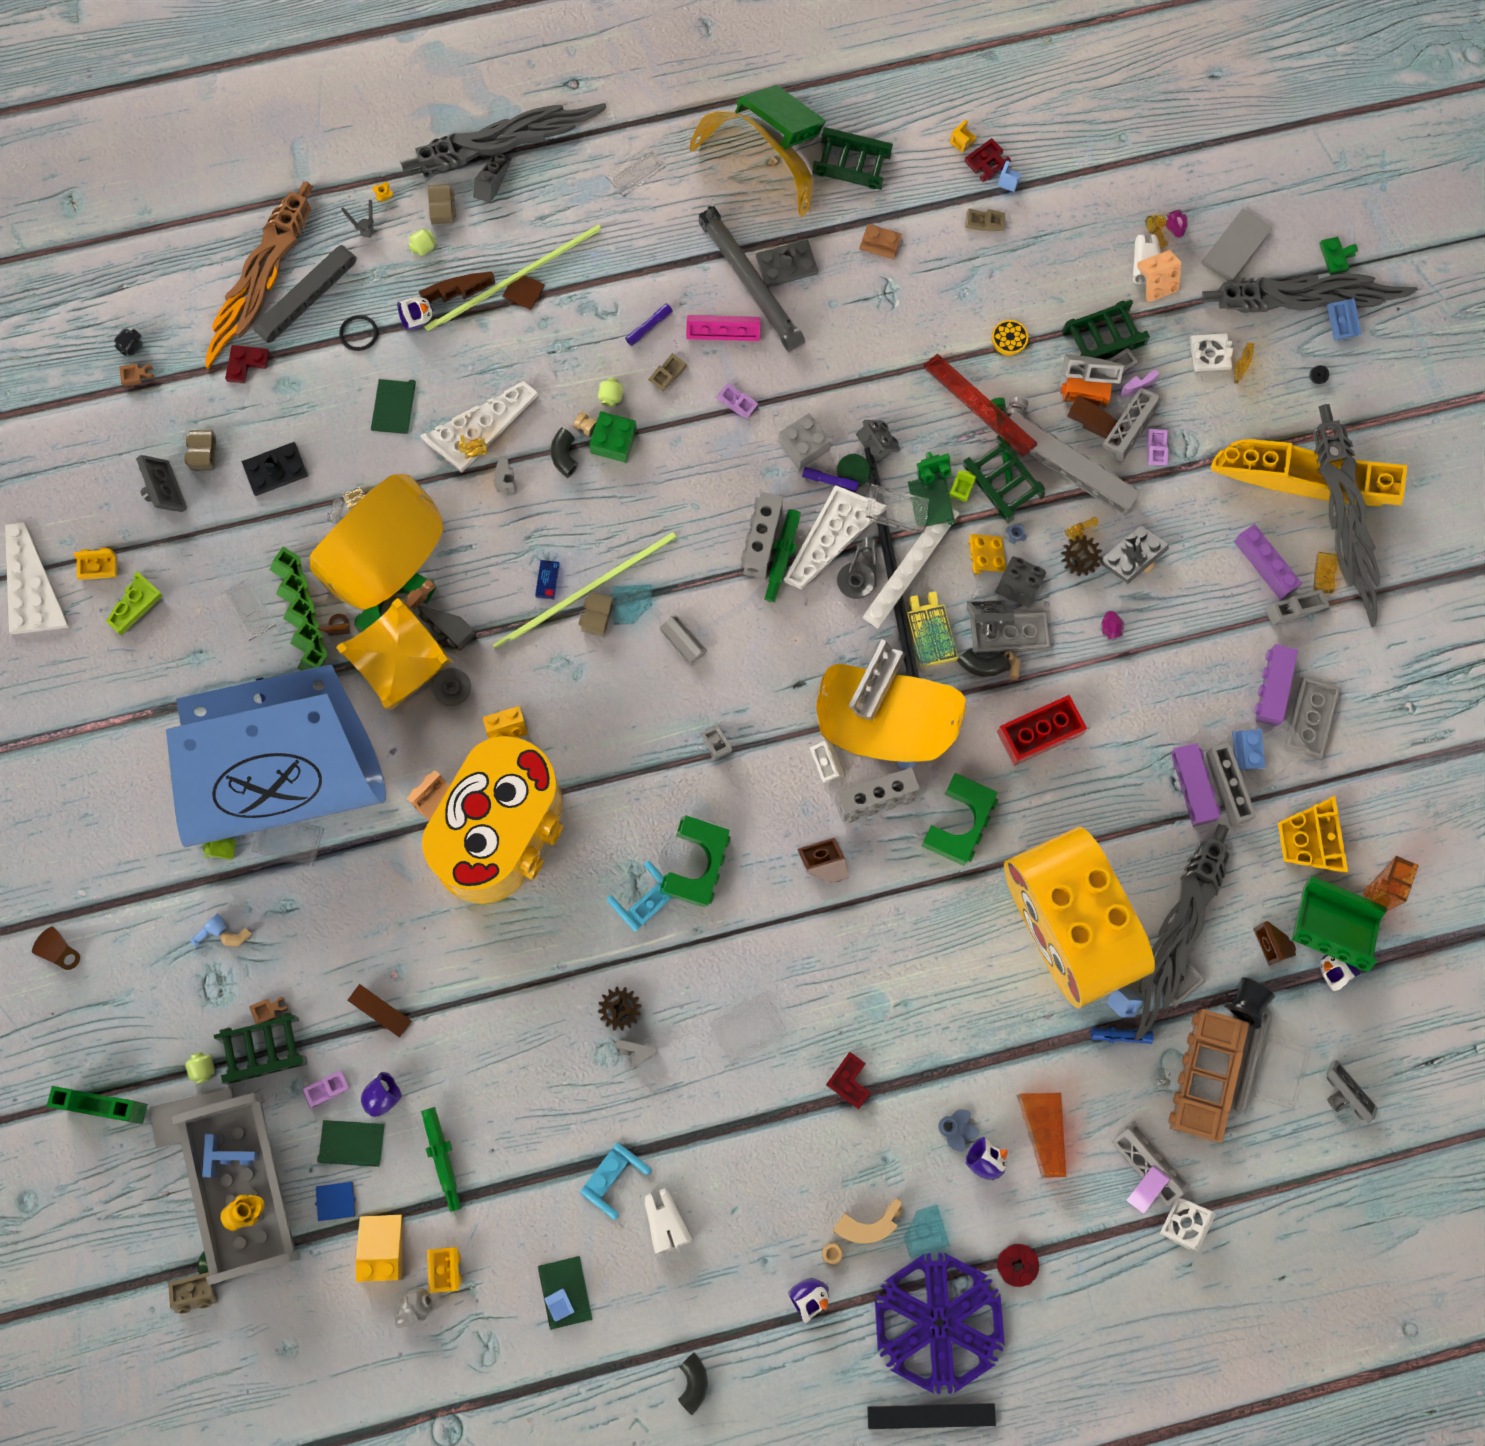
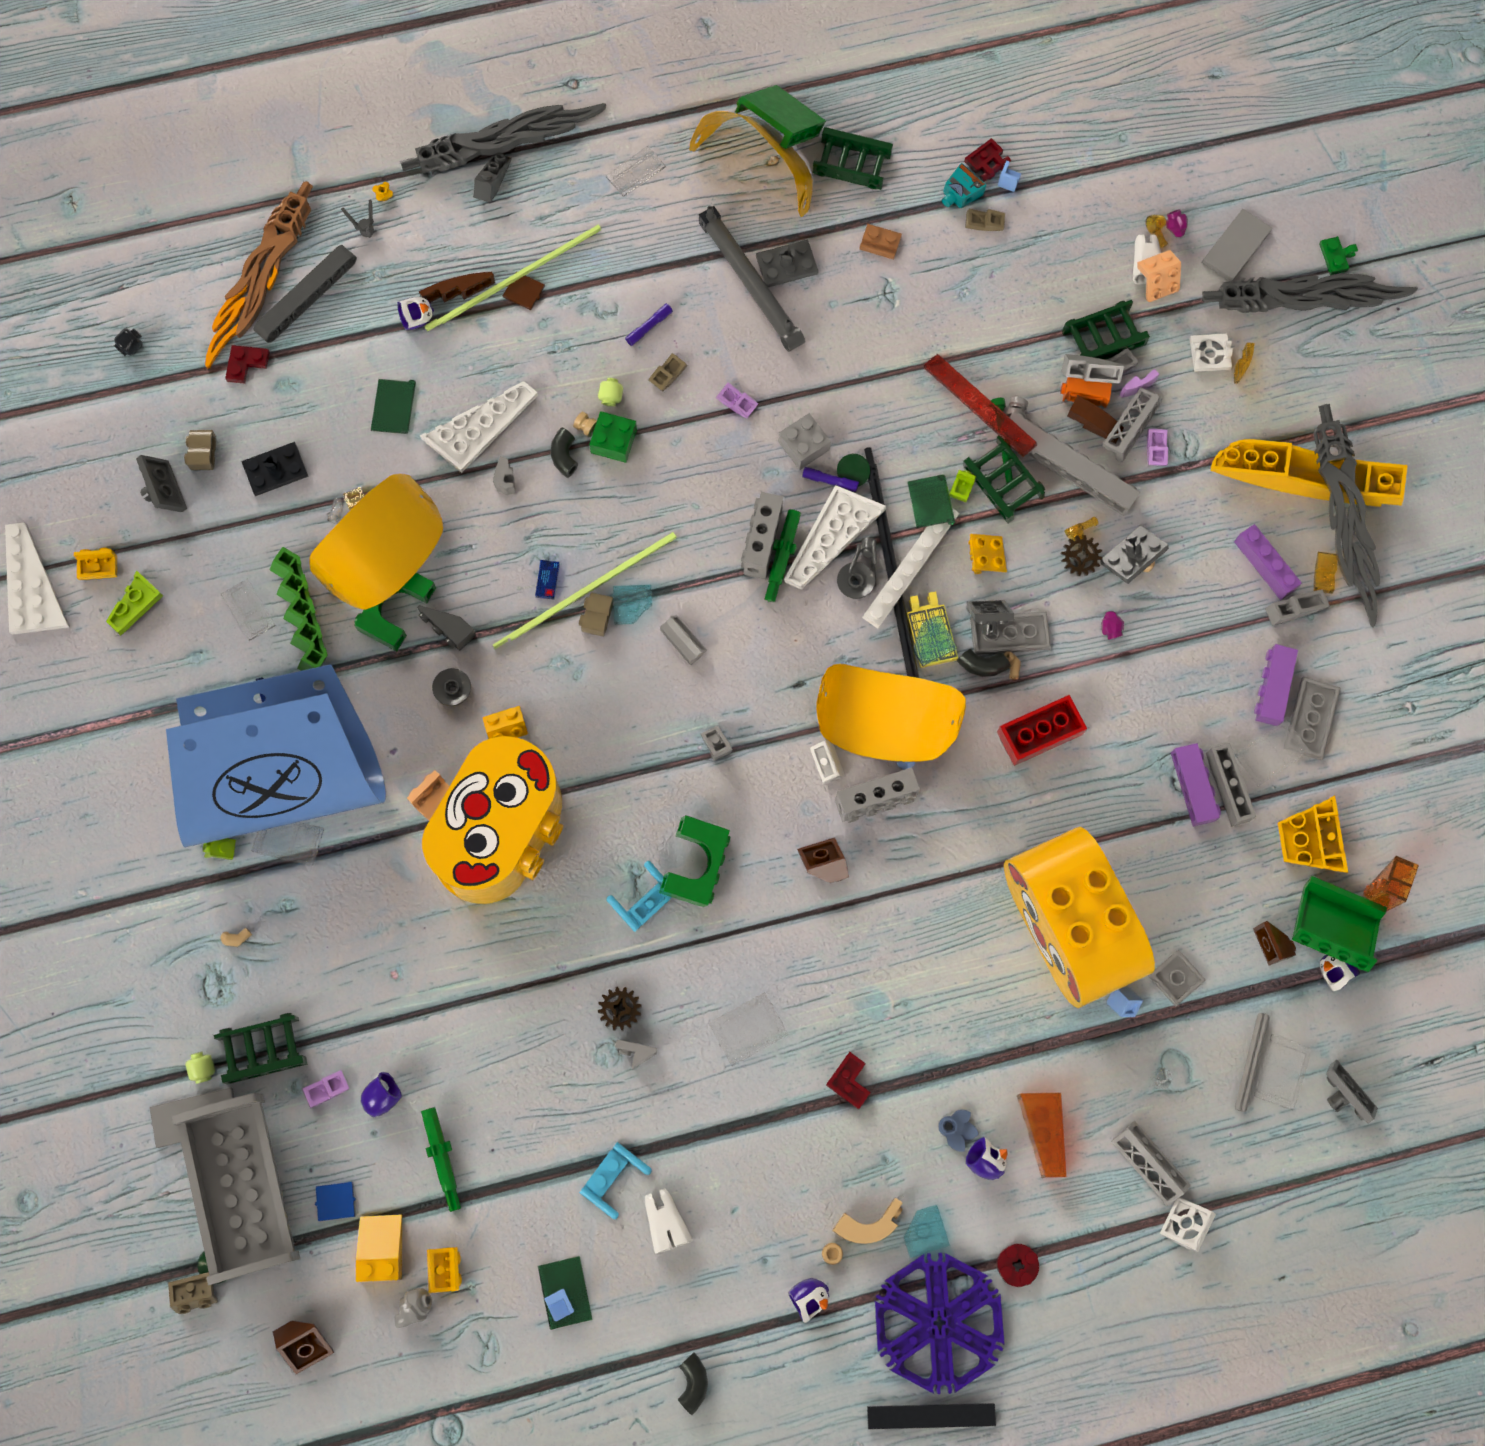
(54, 948): reddish brown piece -> none
(97, 1105): green arch -> none
(133, 373): medium nougat plate -> none
(212, 1154): medium blue bracket -> none
(214, 926): light blue bar -> none
(242, 1212): yellow head -> none
(265, 1011): medium nougat plate -> none
(301, 1345): none -> reddish brown slope
(337, 629): reddish brown piece -> none
(351, 1143): clear green piece -> none
(363, 347): black tyre -> none
(379, 1010): reddish brown slope -> none
(396, 654): yellow piece -> none
(417, 596): medium nougat plate -> none
(422, 242): yellowish green head -> none
(440, 204): dark tan brick -> none
(473, 448): clear yellow bracket -> none
(723, 328): dark pink panel -> none
(877, 681): light grey fence -> none
(878, 438): dark grey bracket -> none
(897, 509): clear piece -> none
(933, 465): green hips -> none
(962, 138): yellow panel -> none
(962, 187): none -> teal torso
(980, 801): green arch -> none
(1009, 337): yellow tile -> none
(1019, 528): sand blue plate -> none
(1020, 581): dark grey bracket -> none
(1111, 1034): blue pin -> none
(1148, 1189): lavender slope -> none
(1200, 898): dark grey piece -> none
(1208, 1075): medium nougat window -> none
(1248, 749): medium blue plate -> none
(1250, 1002): black hat -> none
(1319, 374): black tile -> none
(1344, 319): medium blue plate -> none

